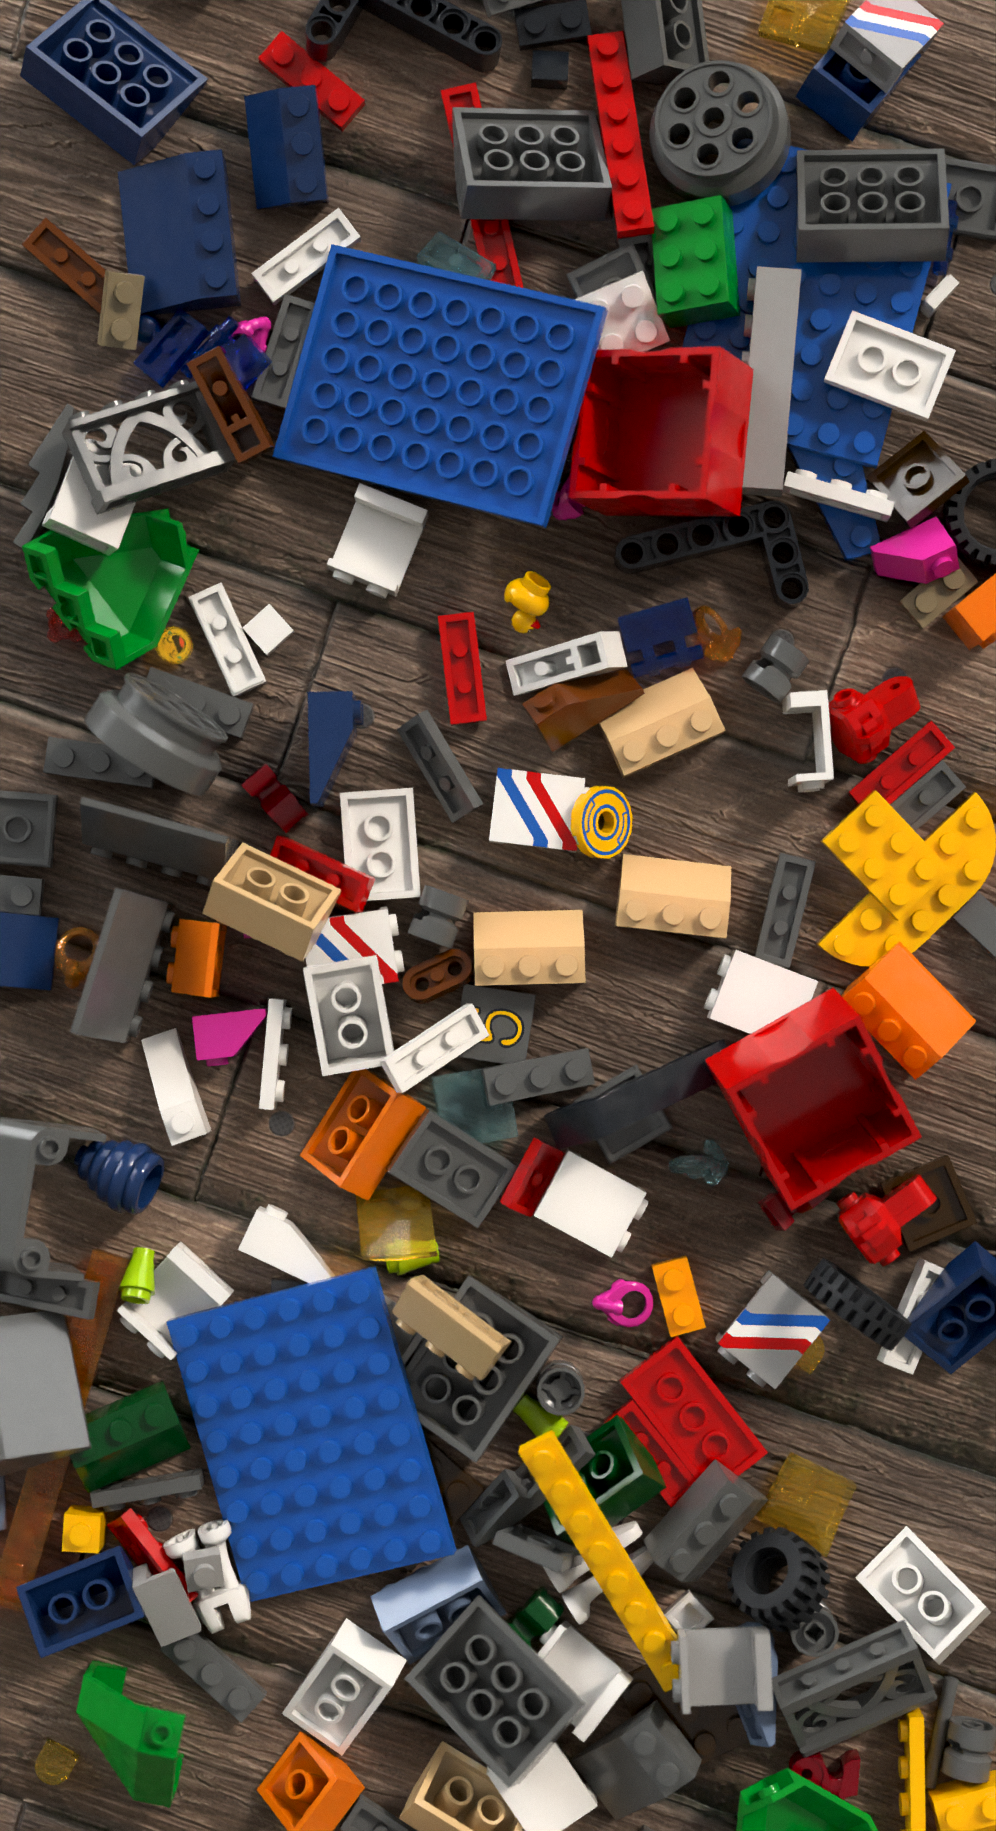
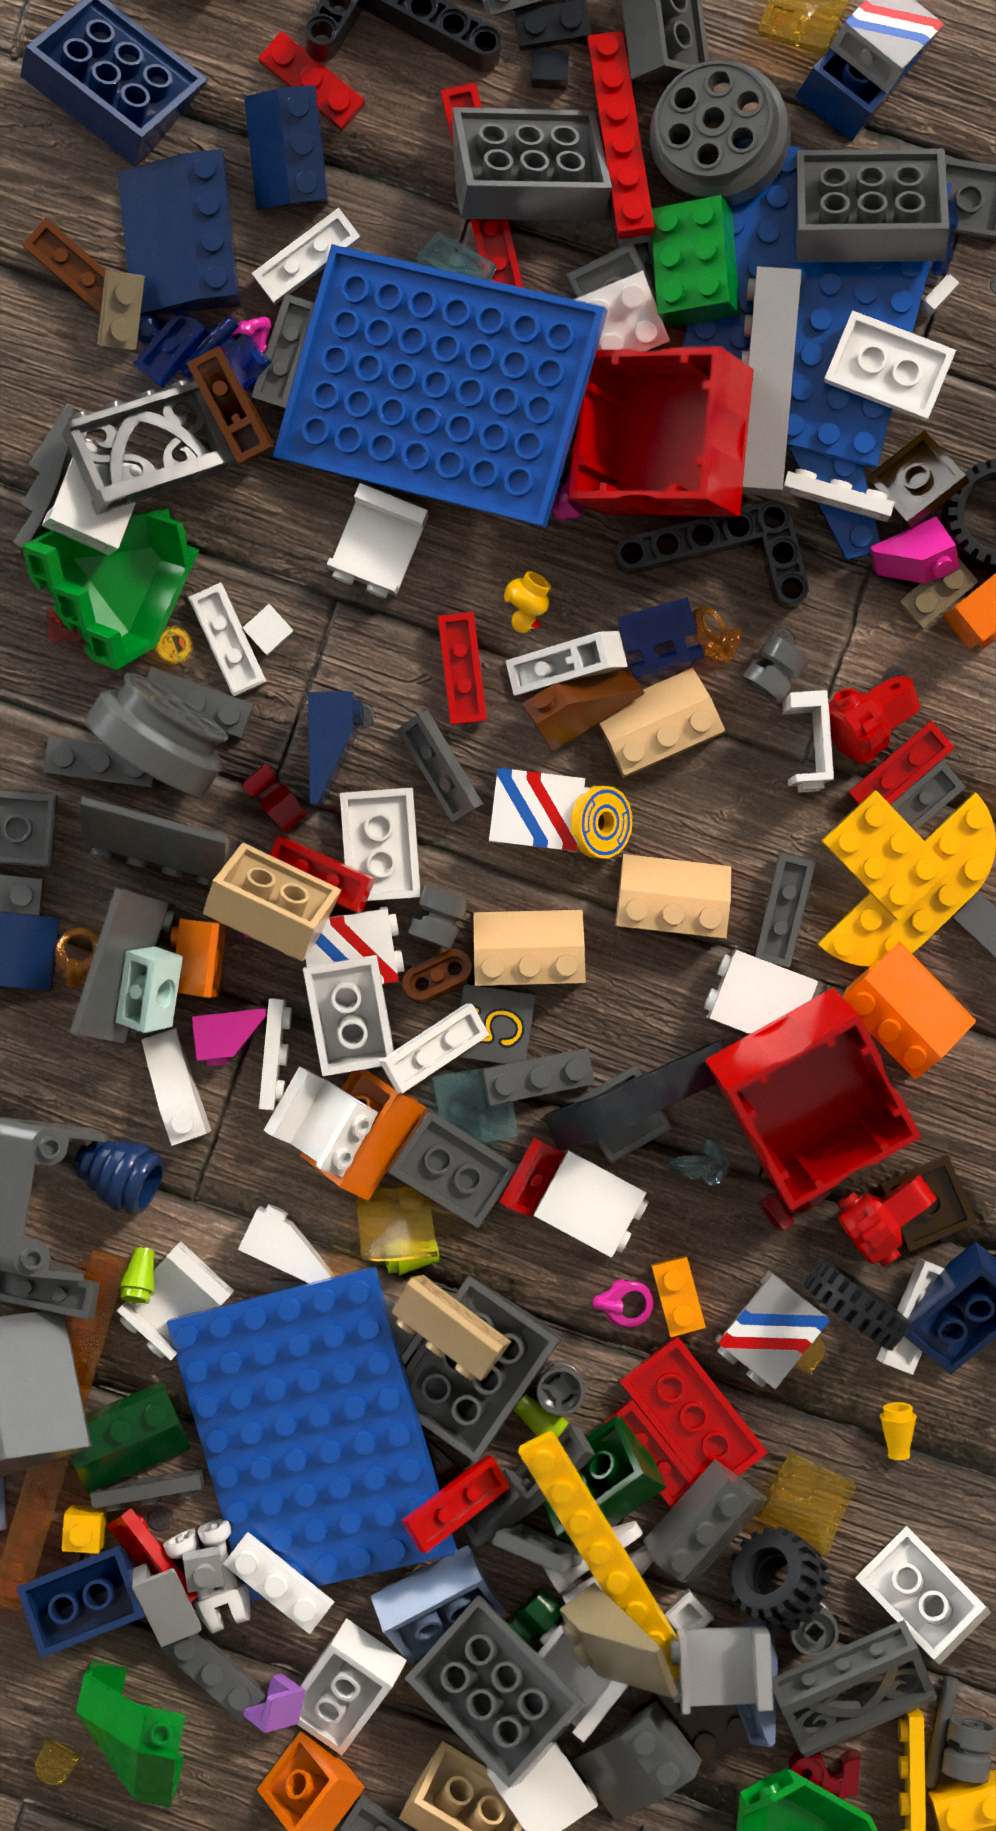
(149, 989): none -> light aqua brick
(278, 1583): none -> white plate
(281, 1706): none -> medium lavender panel
(321, 1121): none -> white panel
(455, 1504): none -> red plate
(614, 1643): none -> dark tan slope
(898, 1428): none -> yellow cone

